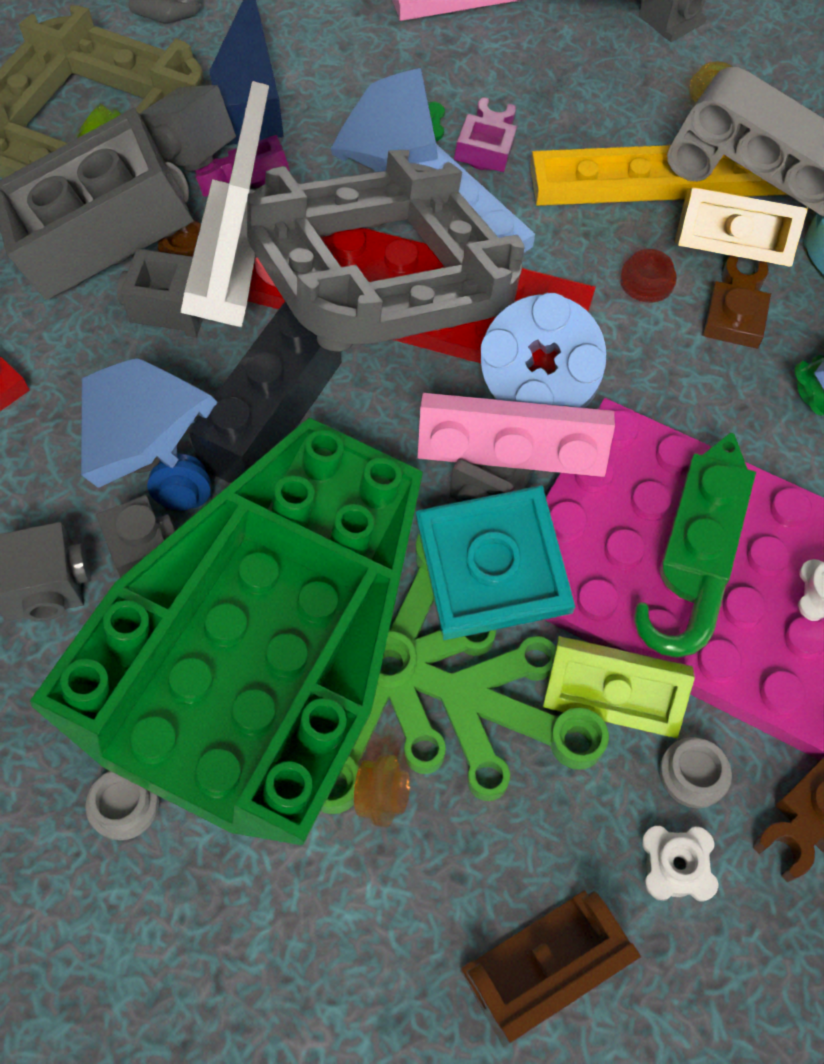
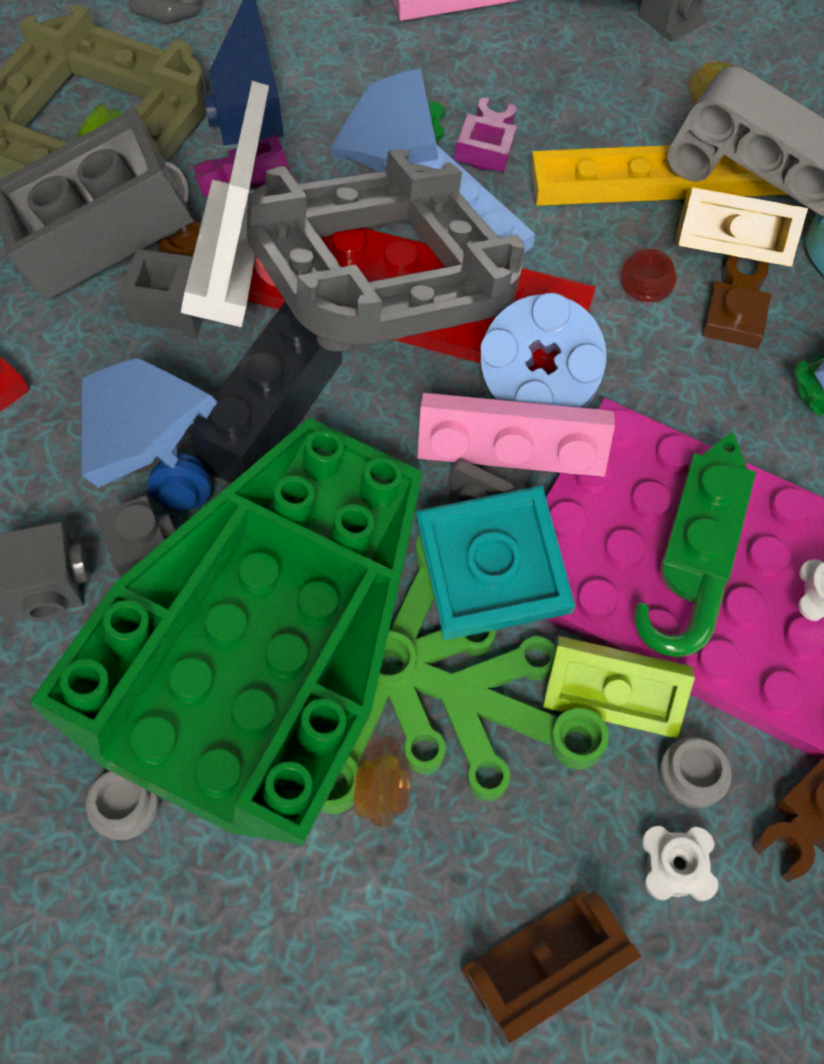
(189, 125): dark grey brick -> none

